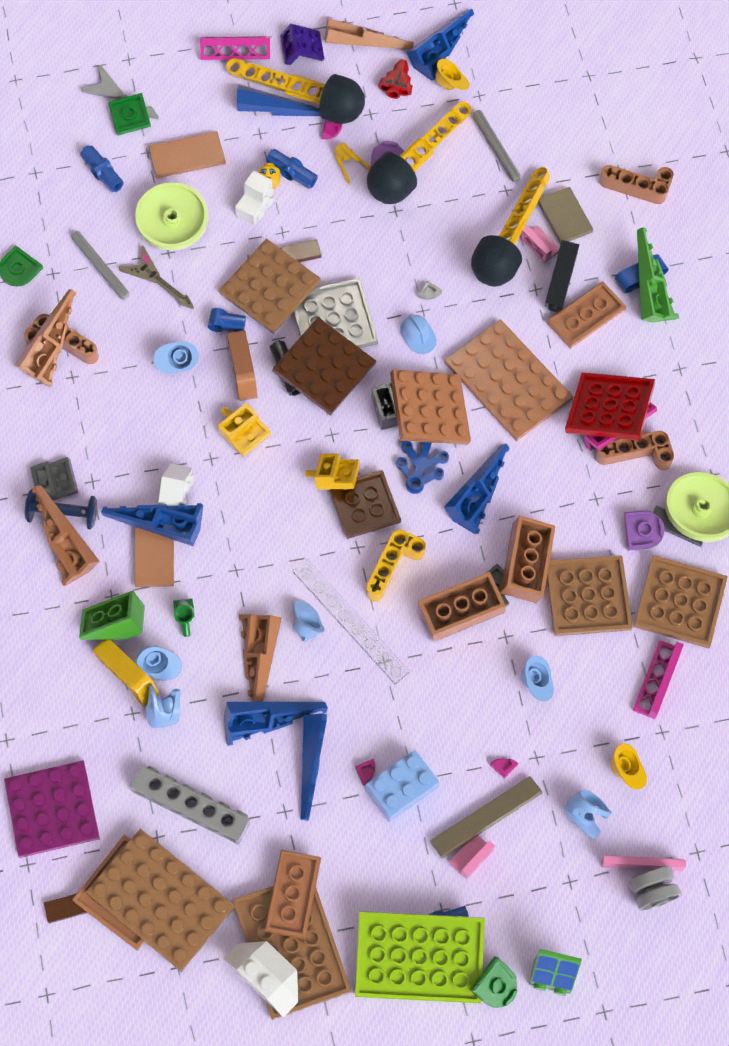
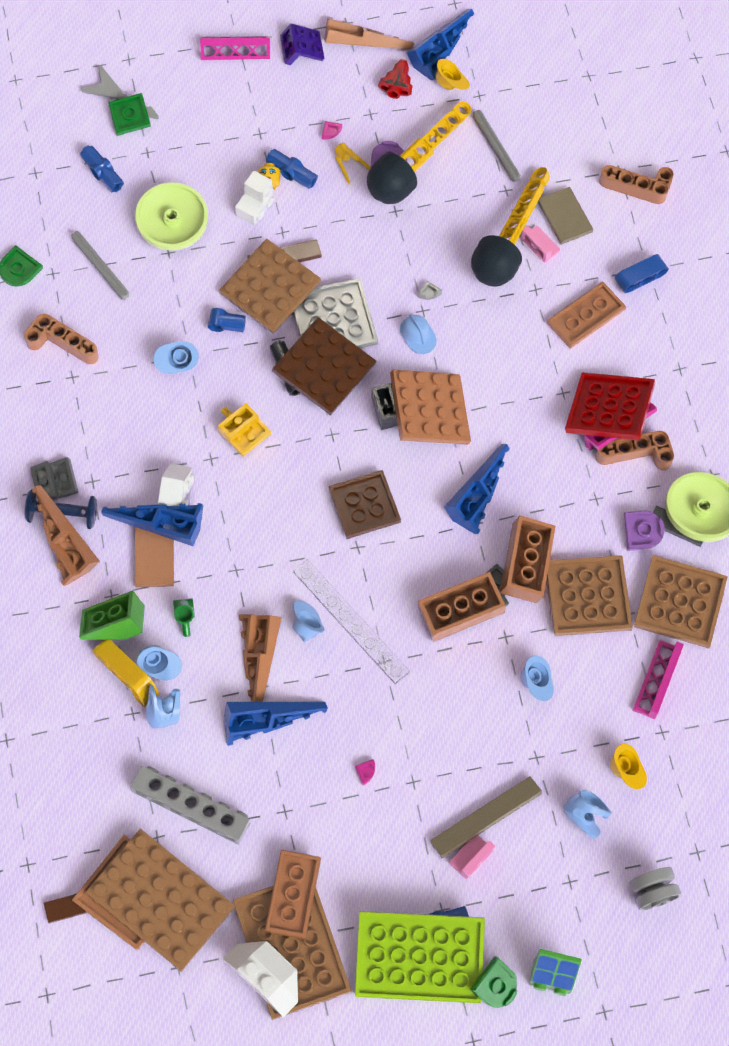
(42, 352): nougat wedge -> none
(51, 809): magenta plate -> none
(147, 271): dark tan piece -> none
(187, 154): nougat tile -> none
(242, 365): nougat beam -> none
(260, 101): blue wedge -> none
(313, 736): blue wedge -> none
(335, 472): yellow plate -> none
(338, 100): piece -> none
(390, 566): yellow beam -> none
(402, 785): light blue brick -> none
(420, 464): blue plant -> none
(504, 766): dark pink tile -> none
(508, 380): nougat plate -> none
(561, 275): black slope -> none
(642, 863): bright pink tile -> none
(653, 293): bright green wedge -> none

